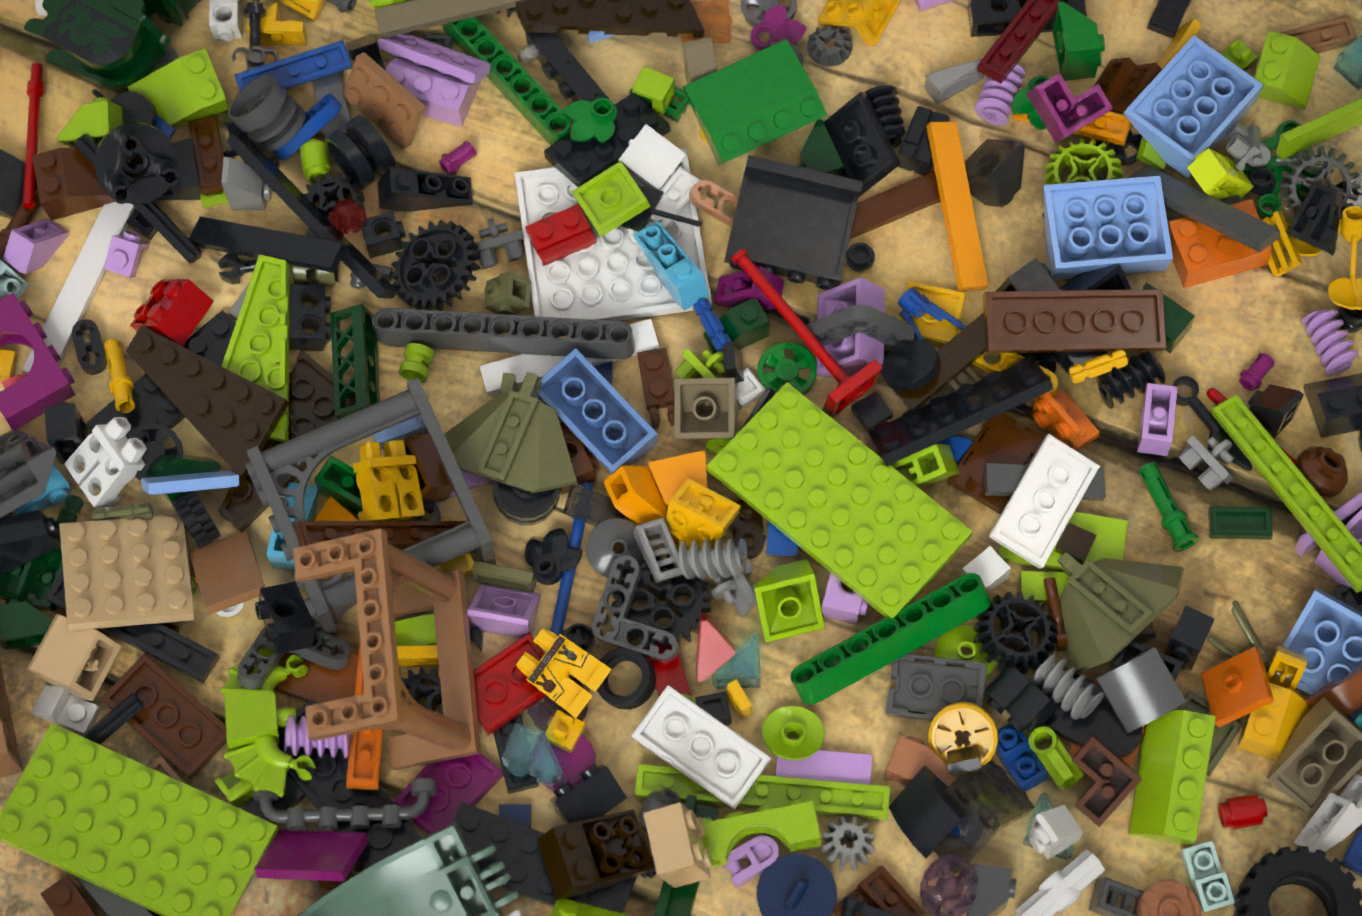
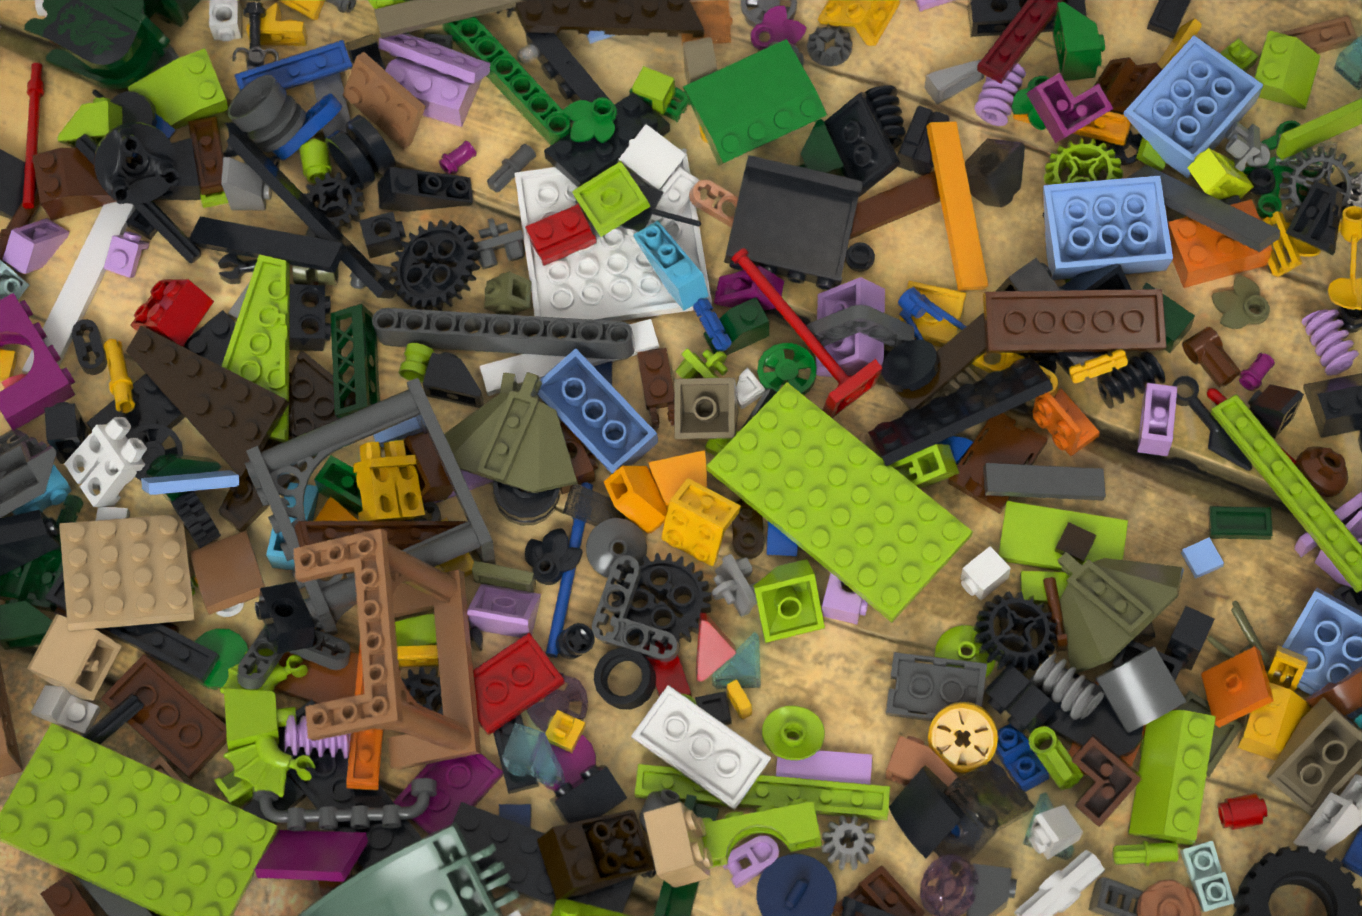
(142, 511): olive axle -> none
(231, 650): none -> green tile
(347, 216): clear red gear -> none
(451, 381): none -> black slope
(510, 167): none -> dark grey axle
(555, 667): yellow hips -> none
(641, 536): light grey slope -> none
(714, 560): light grey piece -> none
(733, 361): black tile -> none
(871, 411): black tile -> none
(890, 638): green beam -> none
(964, 760): tile -> none
(1044, 501): white tile -> none
(1145, 853): none -> lime axle
(1172, 518): green pin -> none
(1202, 558): none -> light blue tile
(1208, 351): none -> reddish brown piece
(1216, 472): light grey hips -> none
(1237, 303): none -> olive plate

